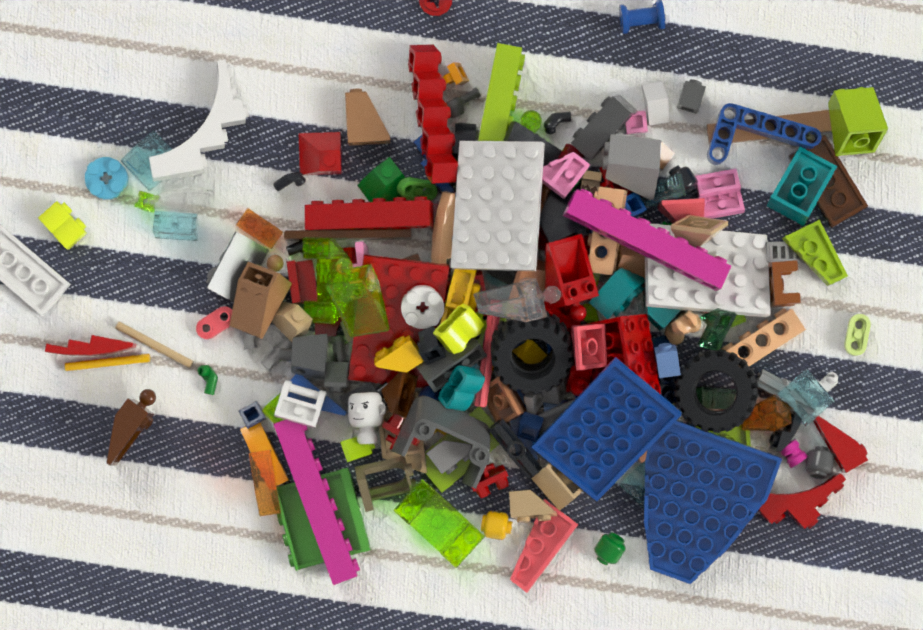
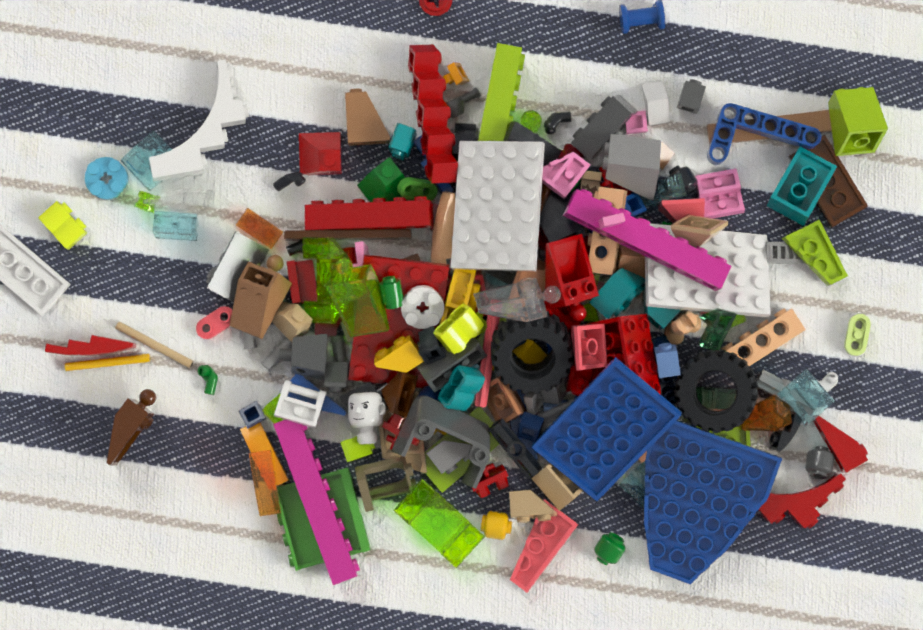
(391, 292): none -> green brick
(402, 141): none -> teal brick
(611, 220): none -> bright pink tile
(776, 284): dark orange panel -> none
(793, 453): dark pink wheel -> none

